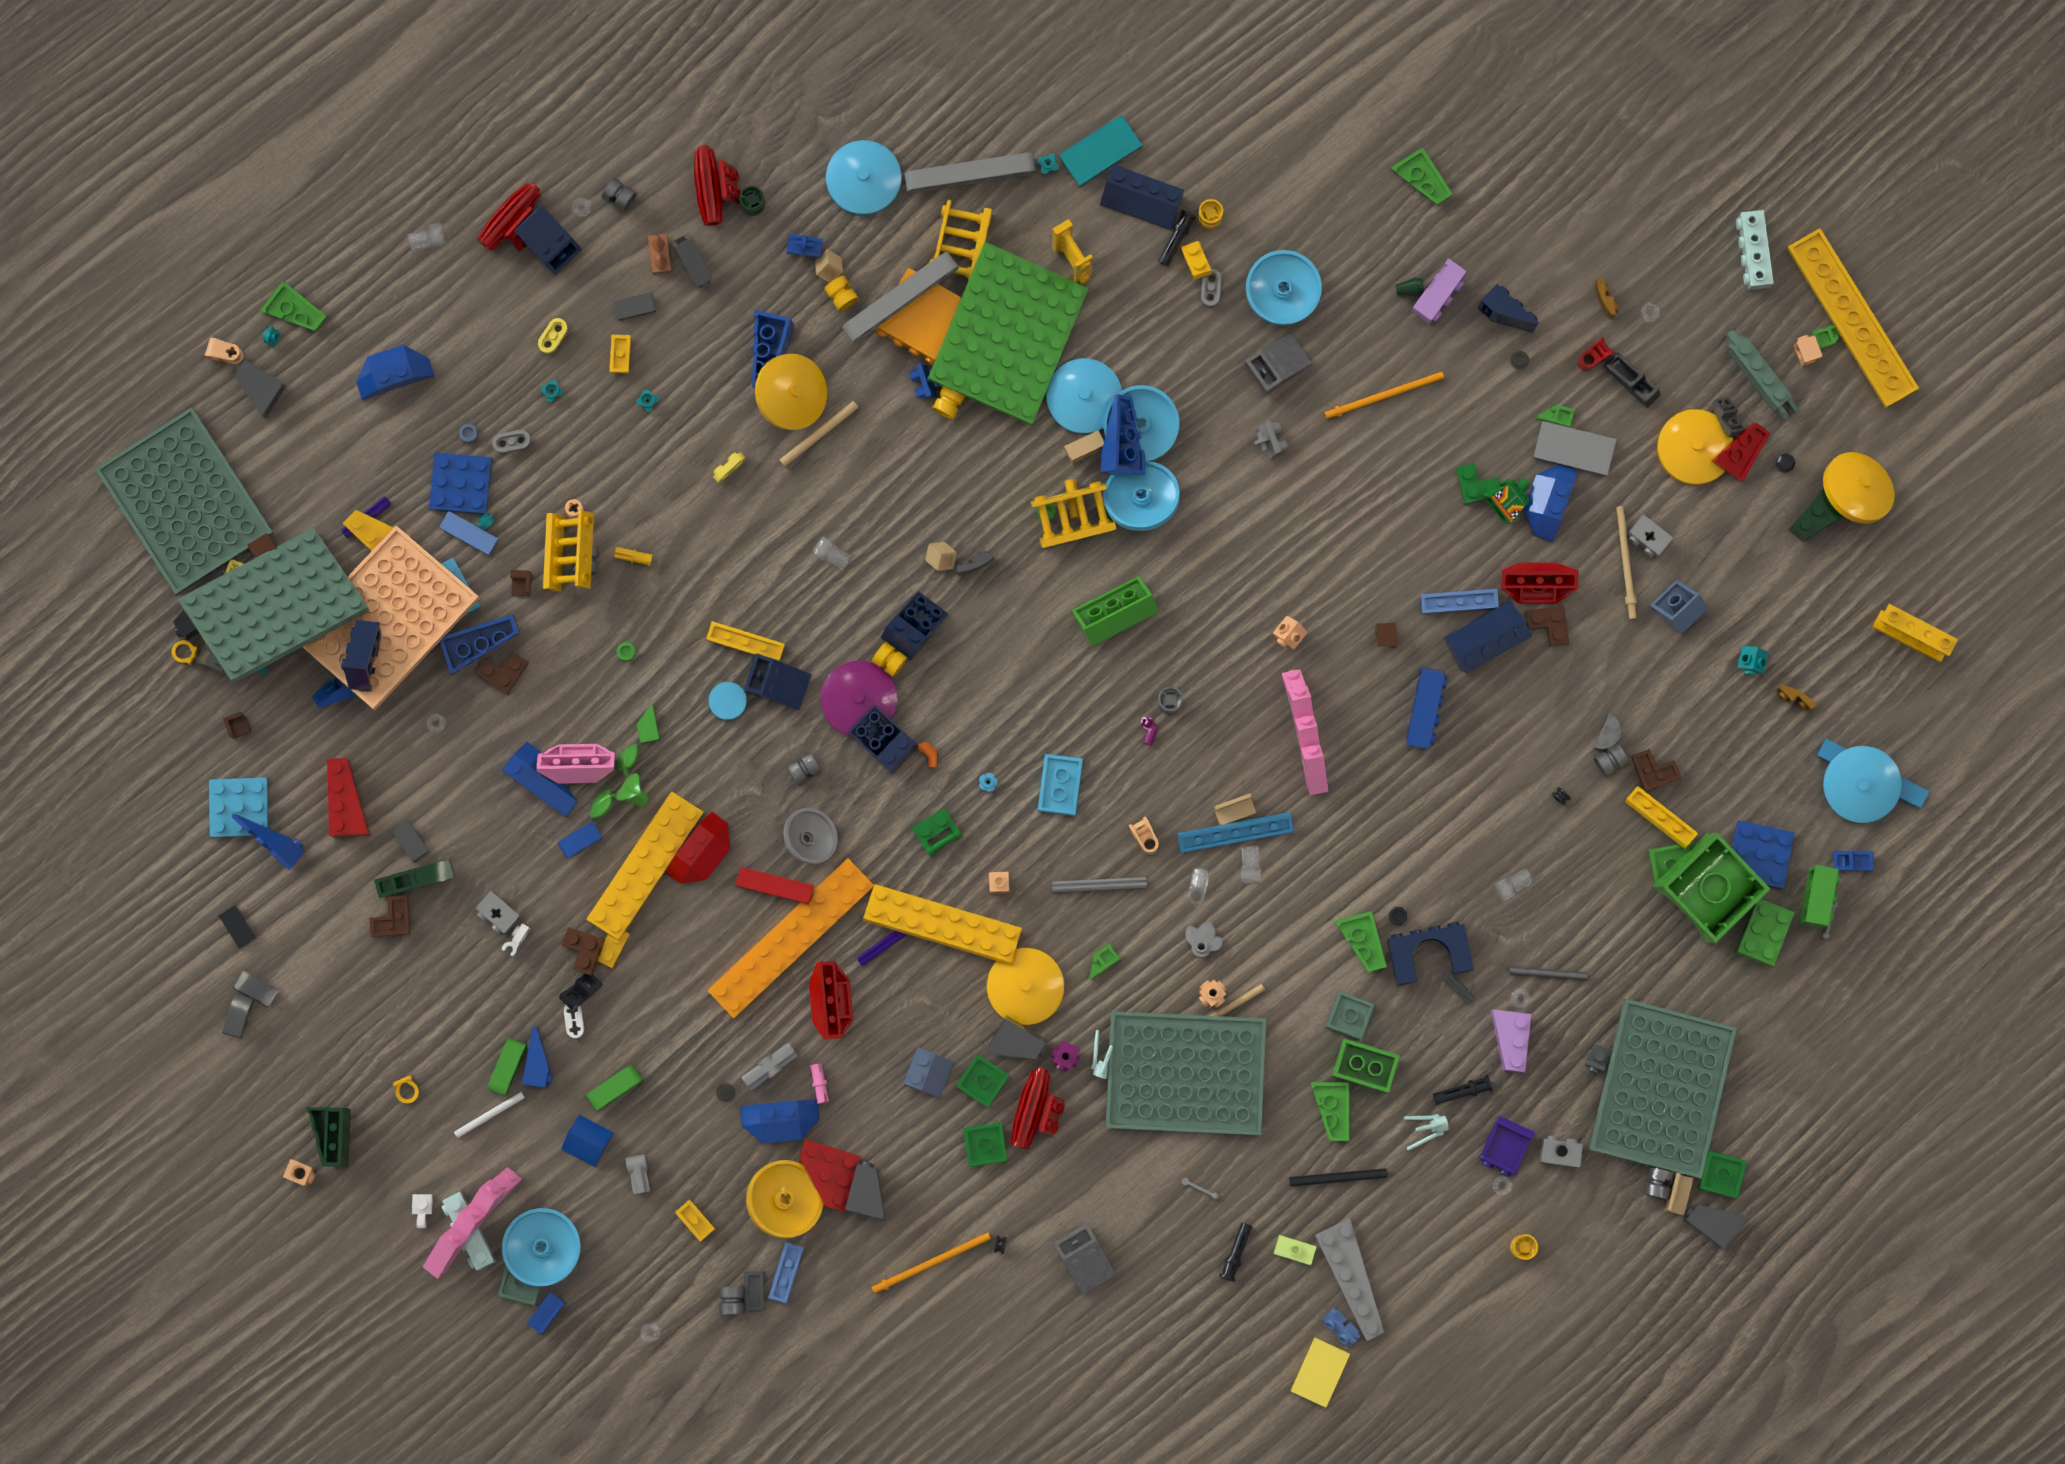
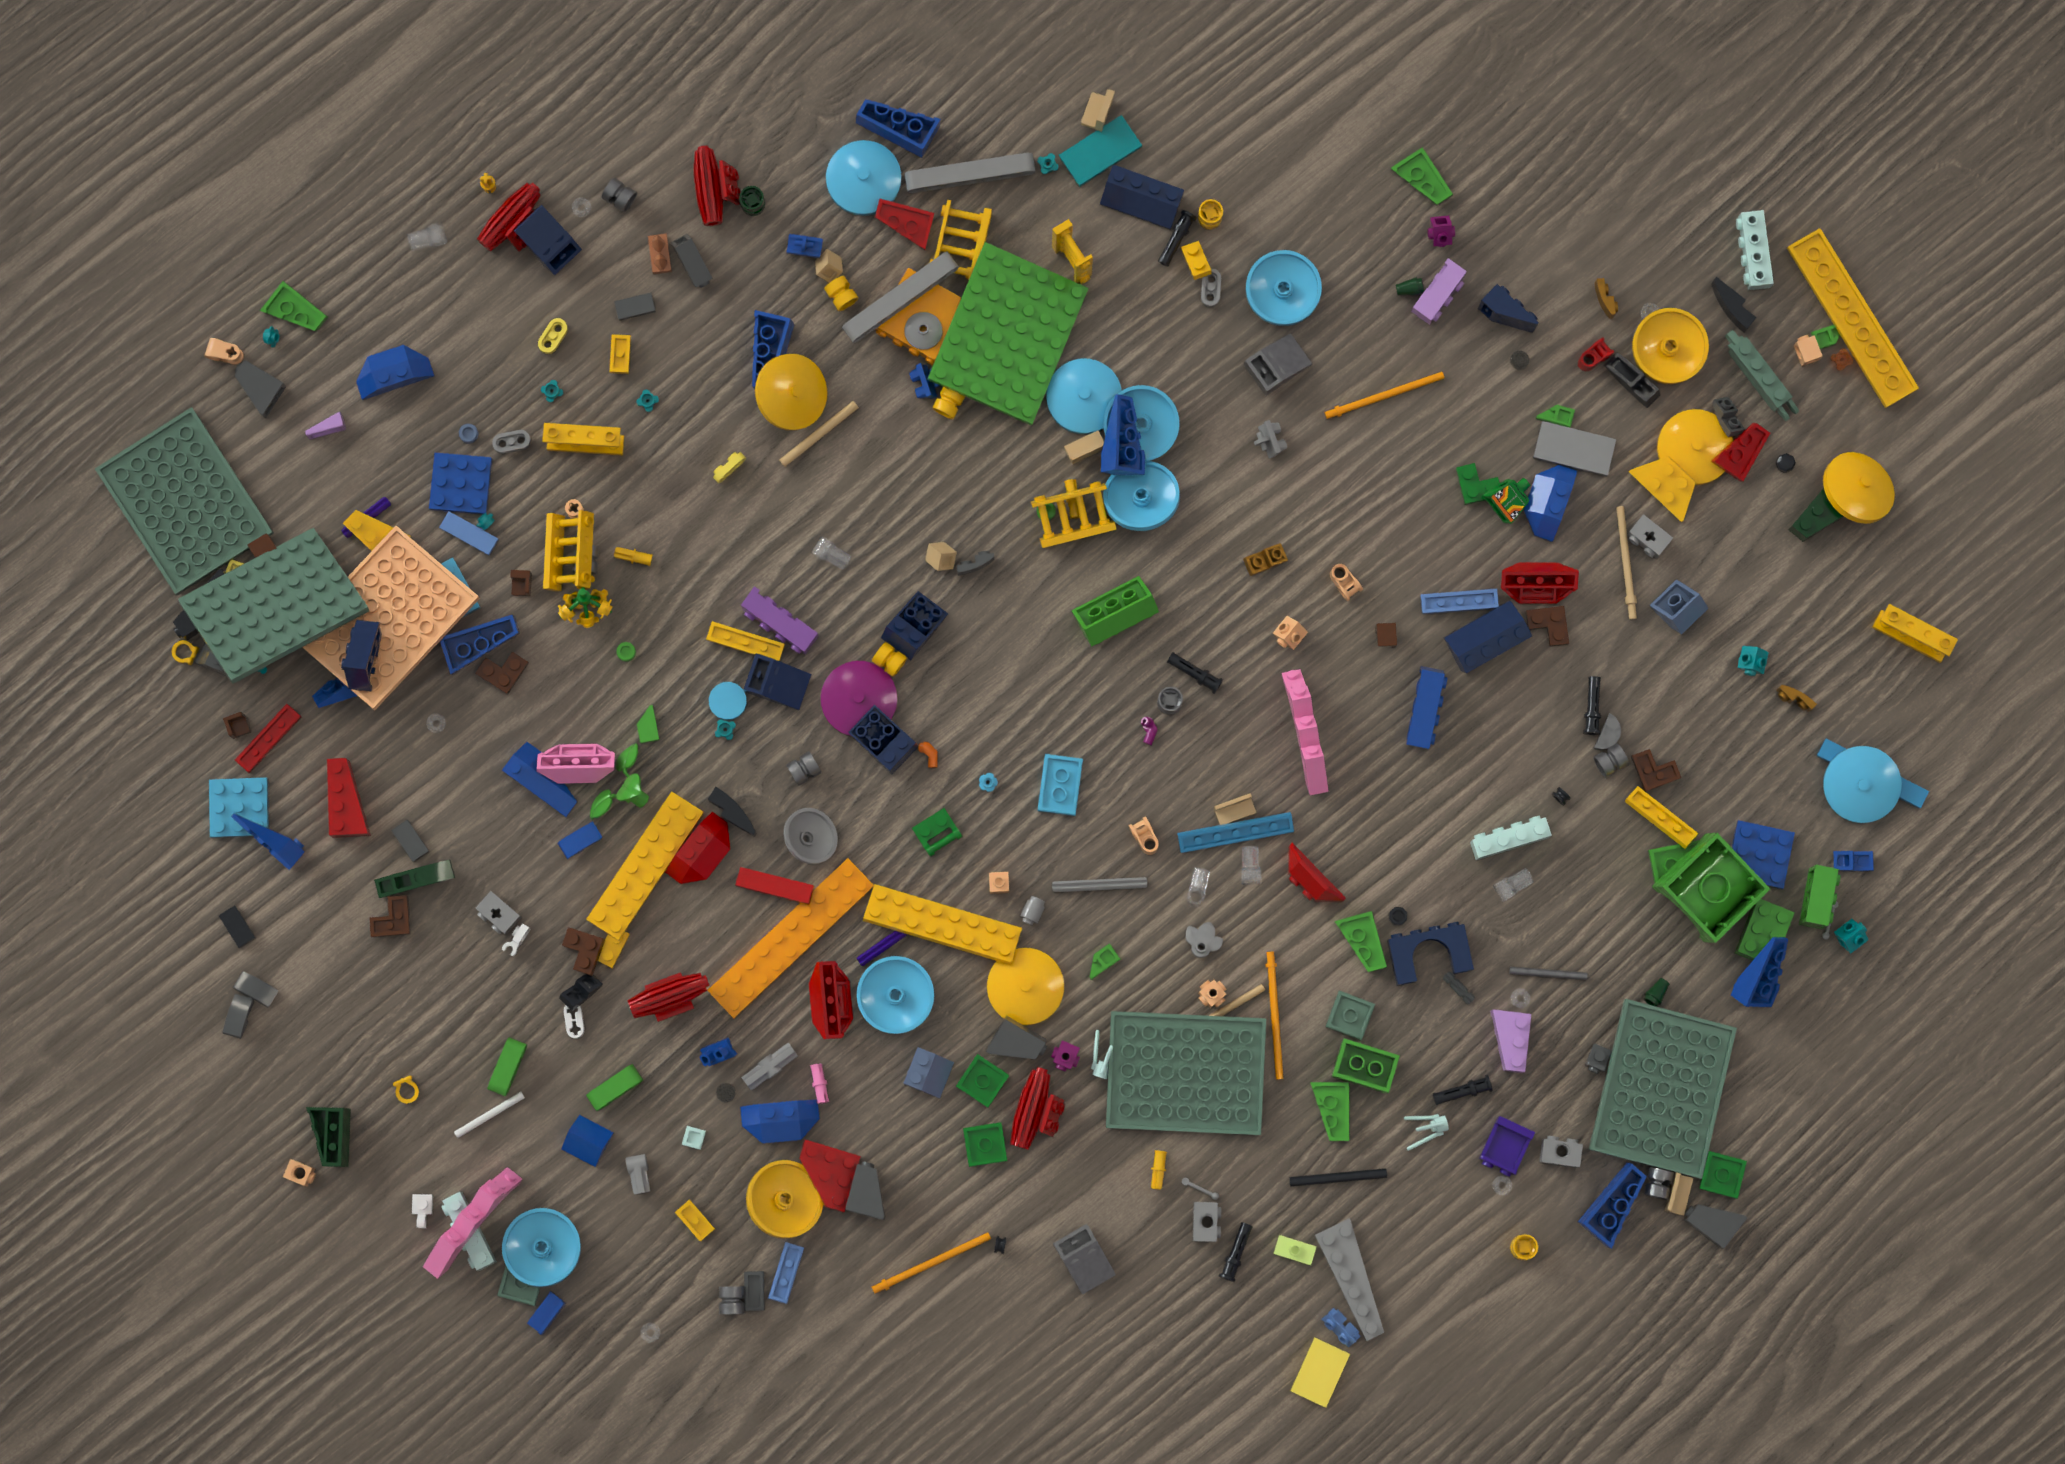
(268, 738): none -> red tile
(328, 426): none -> lavender slope
(488, 183): none -> yellow axle
(537, 1067): blue slope -> none
(580, 600): none -> yellow plant
(583, 439): none -> yellow fence
(668, 996): none -> red plate
(693, 1137): none -> light aqua tile
(717, 1052): none -> blue hips
(725, 724): none -> teal plate
(731, 811): none -> black slope
(778, 621): none -> medium lavender wedge
(895, 994): none -> medium azure dish
(900, 127): none -> blue wedge
(906, 220): none -> red wing
(926, 339): none -> light grey dish
(1032, 910): none -> light grey brick
(1097, 110): none -> tan panel
(1158, 1169): none -> yellow axle
(1201, 1233): none -> light grey brick
(1202, 677): none -> black pin
(1265, 559): none -> pearl gold slope
(1274, 1014): none -> light orange bar
(1310, 879): none -> red wedge
(1345, 582): none -> light nougat piece
(1441, 231): none -> magenta brick
(1511, 838): none -> light aqua brick
(1592, 715): none -> black pin
(1611, 1207): none -> blue wedge
(1656, 993): none -> dark green cone
(1668, 484): none -> yellow wing
(1670, 345): none -> yellow dish
(1732, 304): none -> black slope
(1758, 982): none -> blue wedge
(1848, 360): none -> clear orange plate
(1851, 935): none -> teal brick

